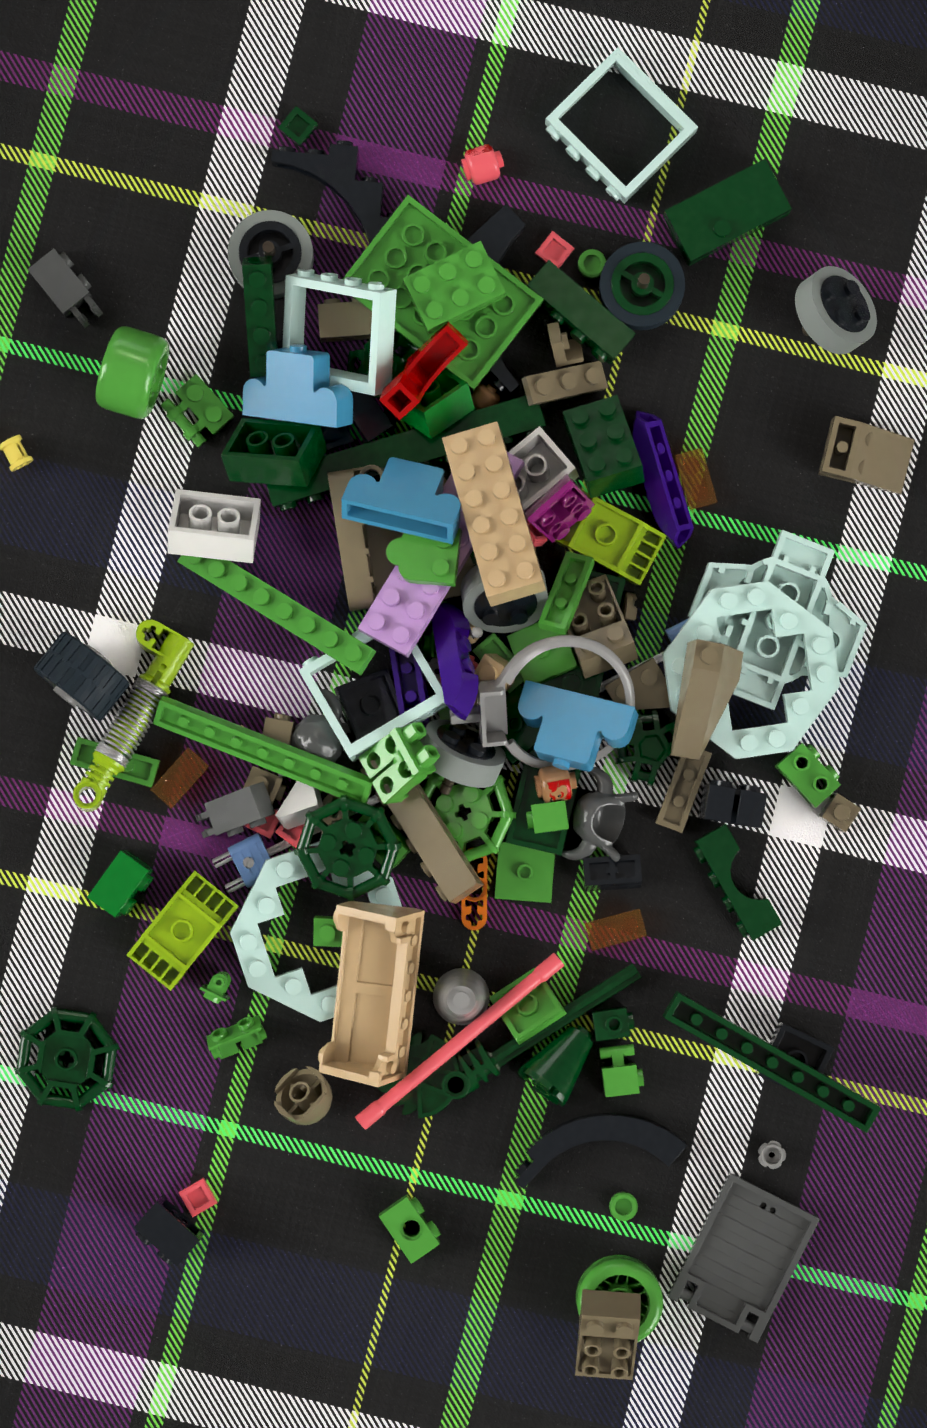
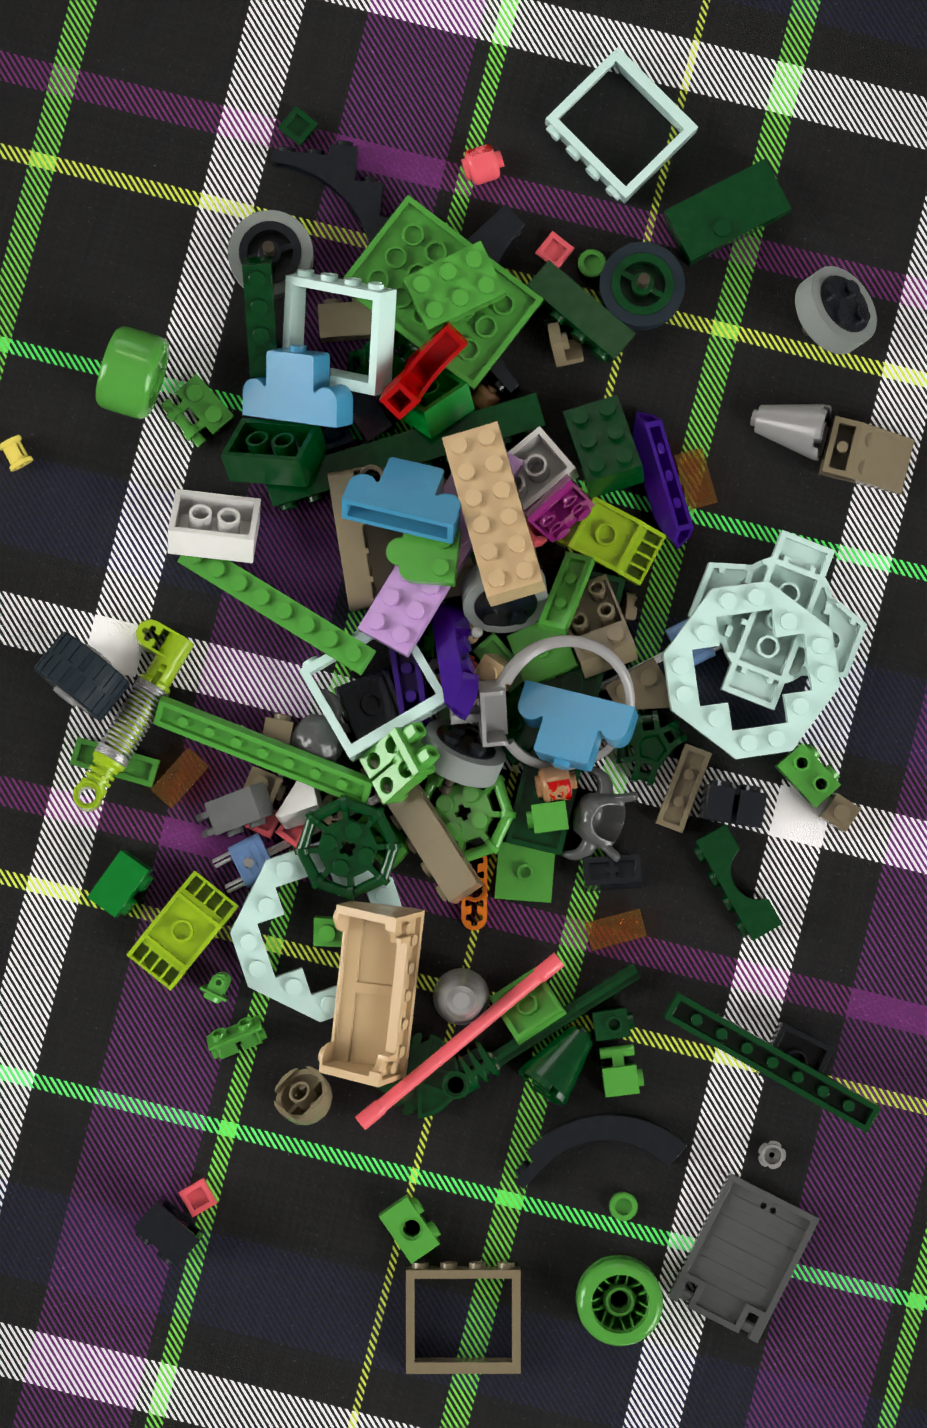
(63, 285): dark grey hinge -> none
(79, 1048): dark green plate -> none
(475, 1270): none -> dark tan window
(564, 383): dark tan plate -> none
(608, 1334): dark tan slope -> none
(706, 687): dark tan wedge -> none
(794, 426): none -> light grey cone

